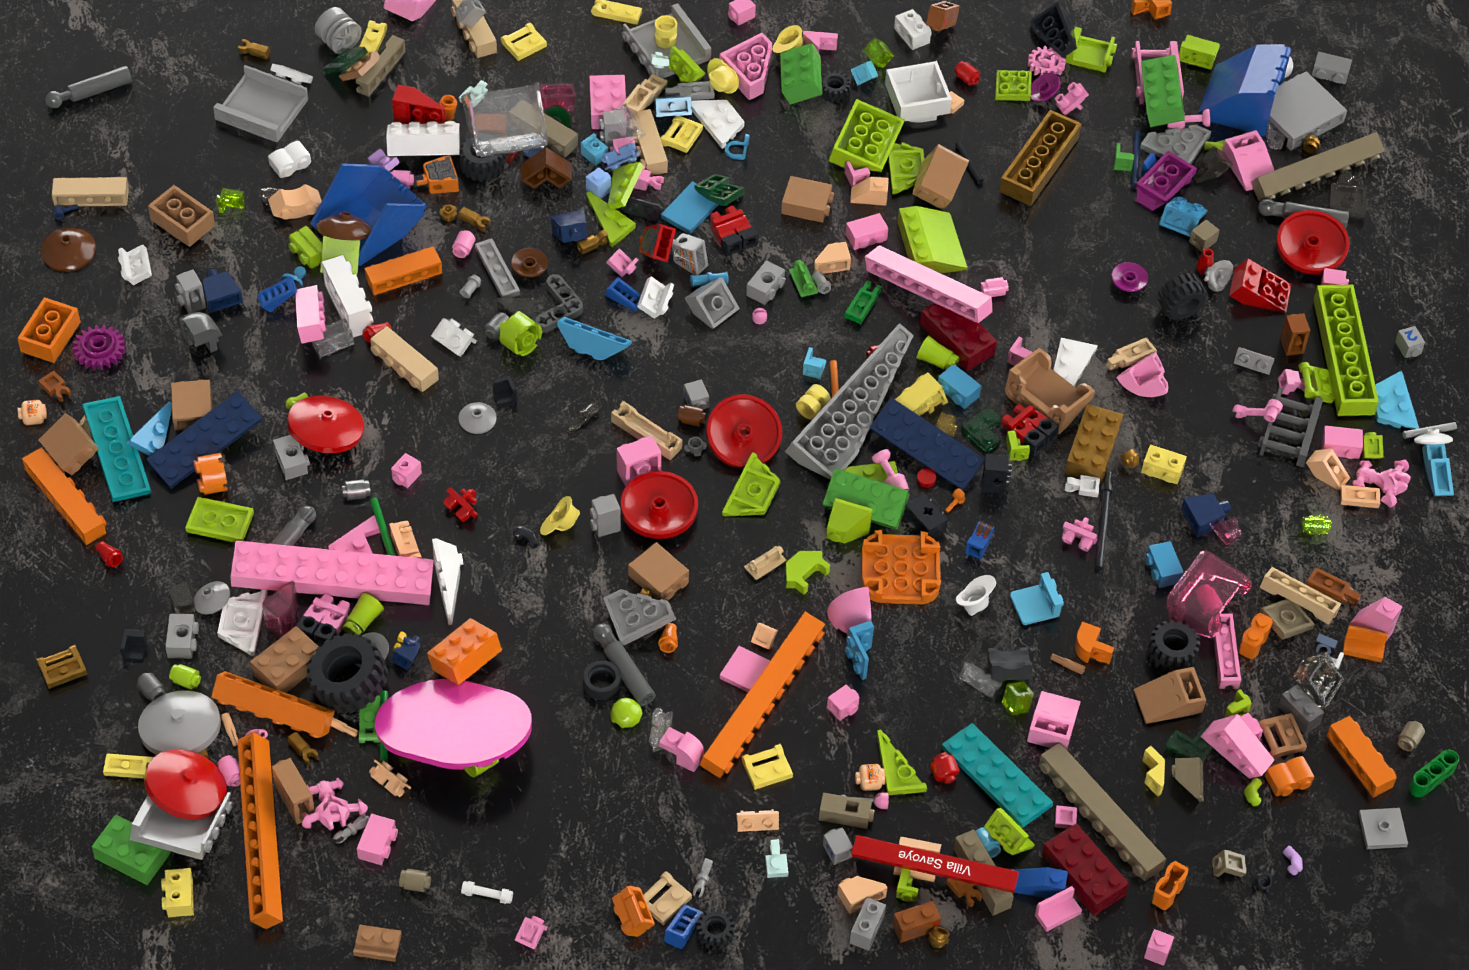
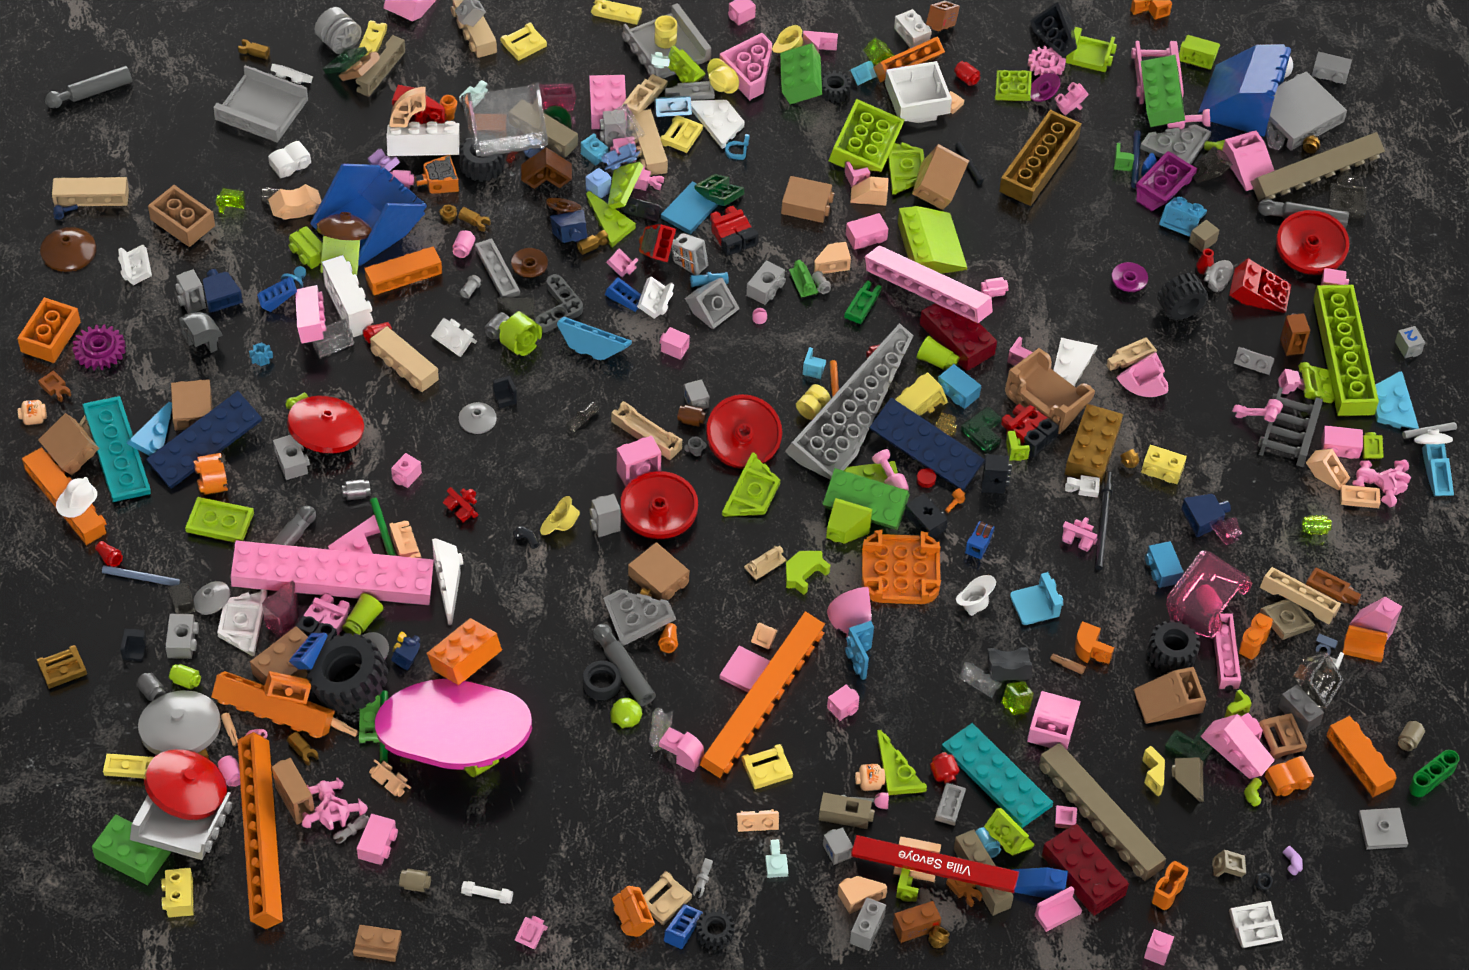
(76, 498): none -> white piece
(140, 575): none -> sand blue bar
(261, 354): none -> dark azure gear
(287, 687): none -> orange brick
(308, 652): none -> blue slope
(408, 105): none -> light nougat brick
(563, 205): none -> reddish brown dish
(674, 343): none -> bright pink brick
(917, 55): none -> orange brick
(950, 804): none -> light grey plate
(1255, 924): none -> white slope

